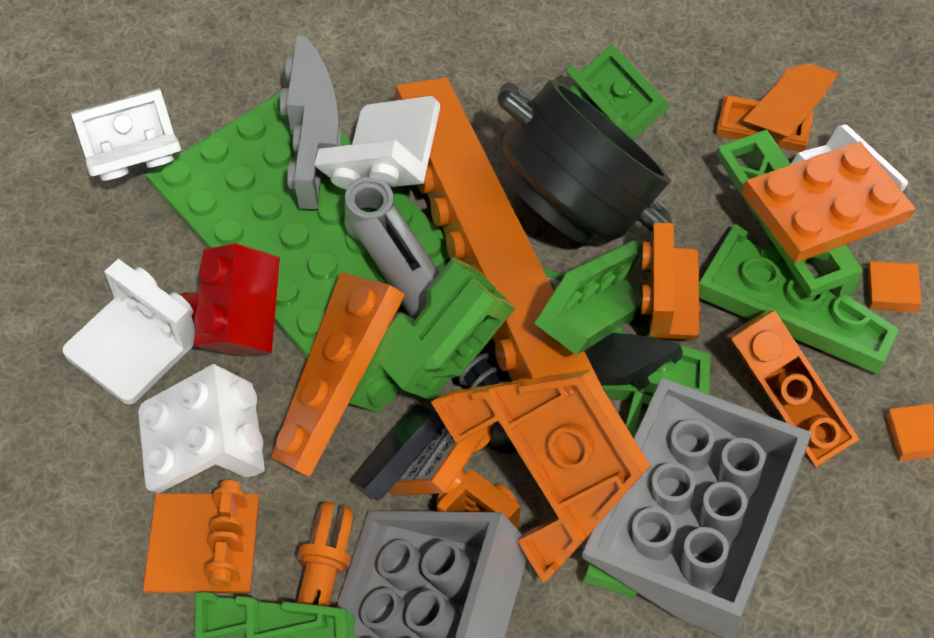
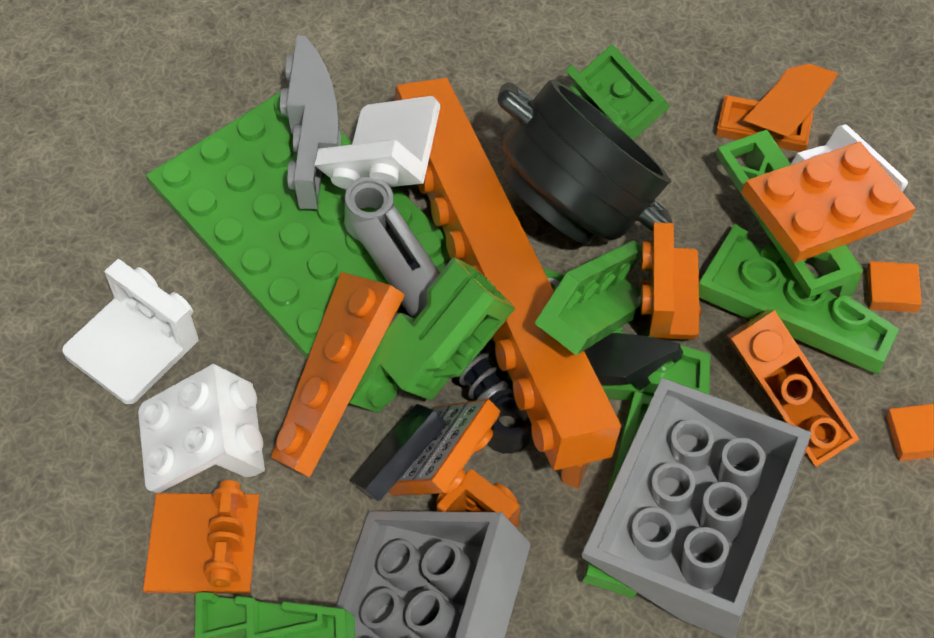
(126, 134): white bracket -> none
(235, 300): red brick -> none
(324, 561): orange arm -> none
(568, 443): orange wing -> none

